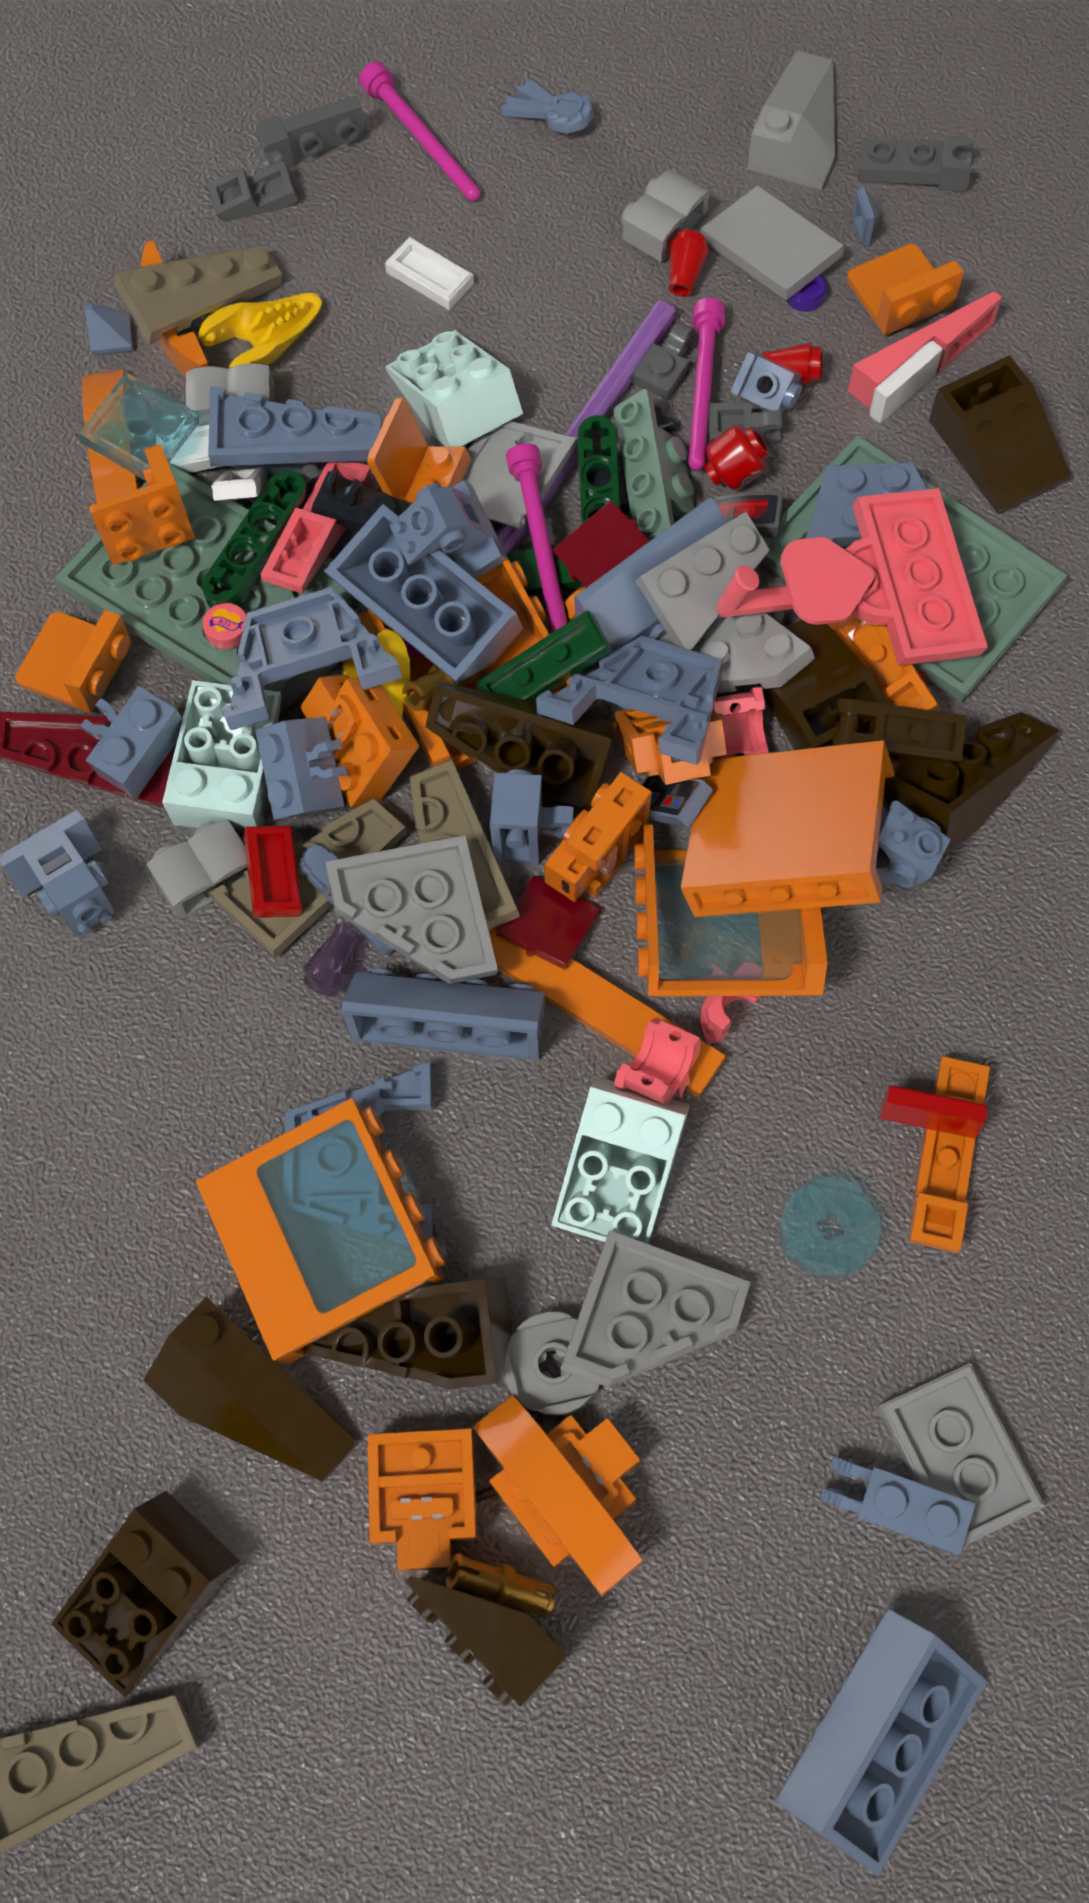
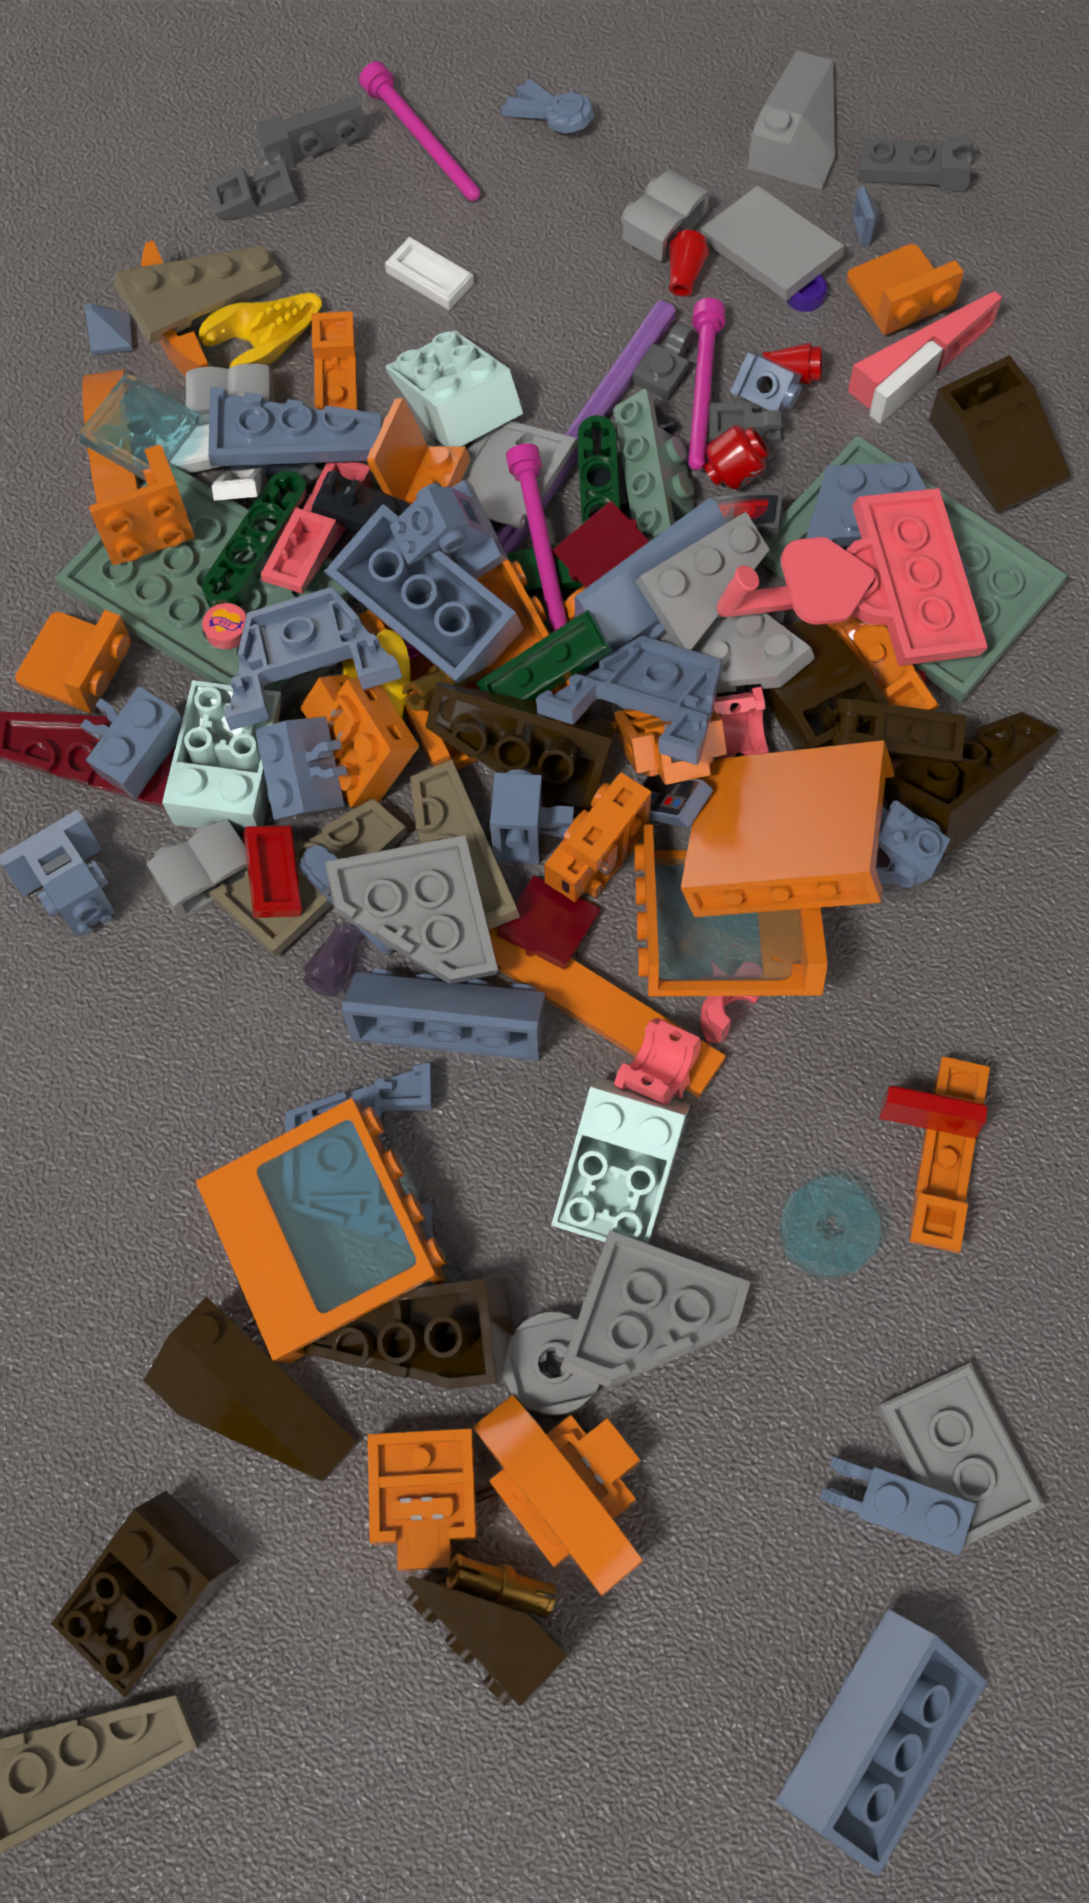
(334, 360): none -> orange slope

